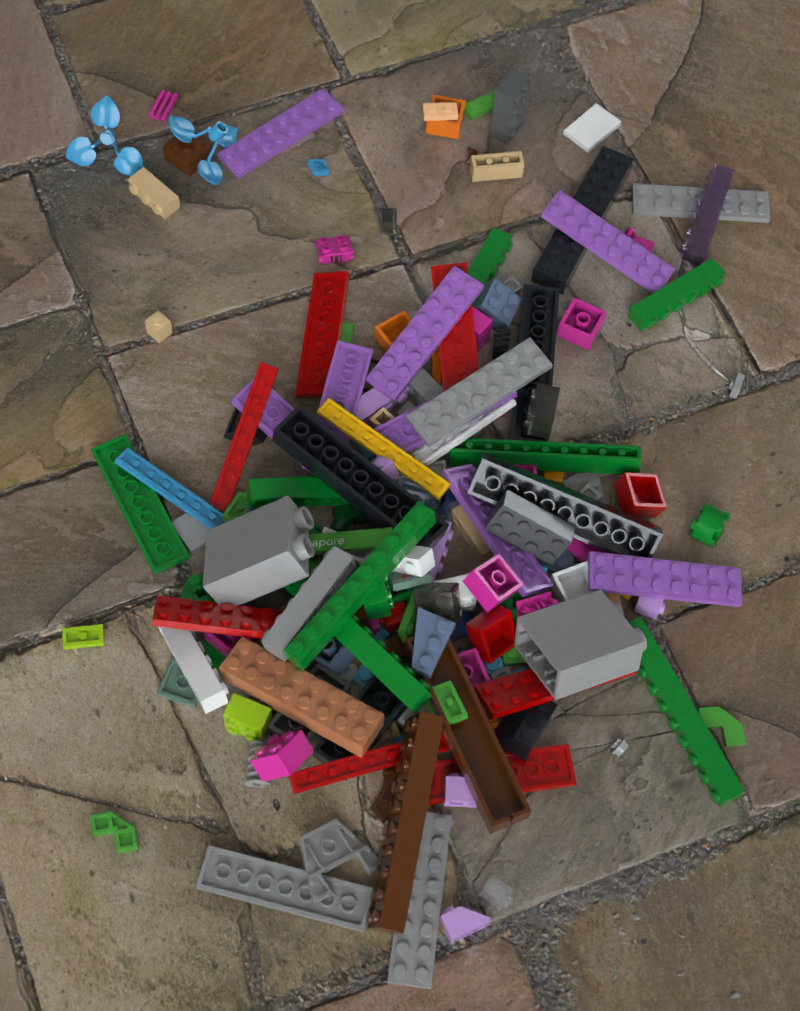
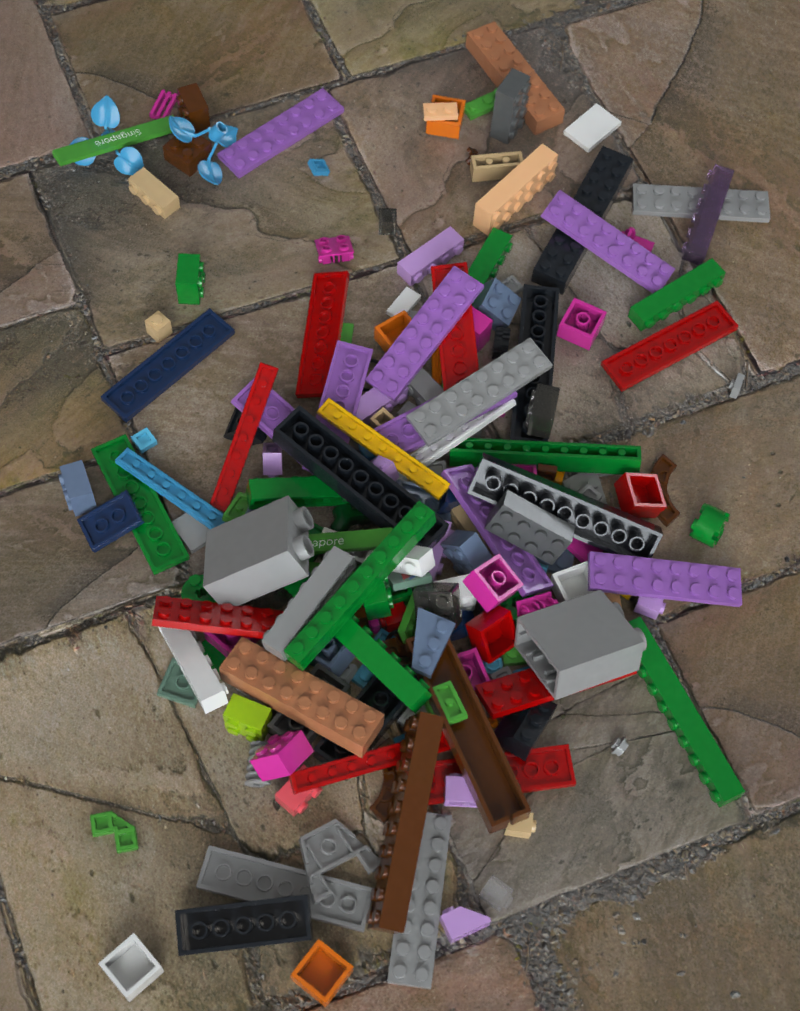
(77, 488): none -> sand blue brick
(83, 637): lime plate -> none
(110, 521): none -> dark blue tile
(112, 141): none -> bright green tile
(131, 967): none -> white piece
(144, 440): none -> medium azure plate
(167, 365): none -> dark blue plate
(190, 279): none -> green brick
(193, 107): none -> reddish brown brick
(244, 925): none -> black brick
(272, 460): none -> lavender slope
(298, 802): none -> coral brick
(322, 973): none -> orange piece
(405, 301): none -> white tile
(433, 253): none -> lavender brick
(465, 551): none -> sand blue brick
(497, 57): none -> nougat brick
(515, 189): none -> light nougat brick
(521, 829): none -> tan brick
(547, 471): none -> reddish brown tile
(664, 468): none -> reddish brown tile
(669, 345): none -> red plate
(731, 728): bright green tile -> none

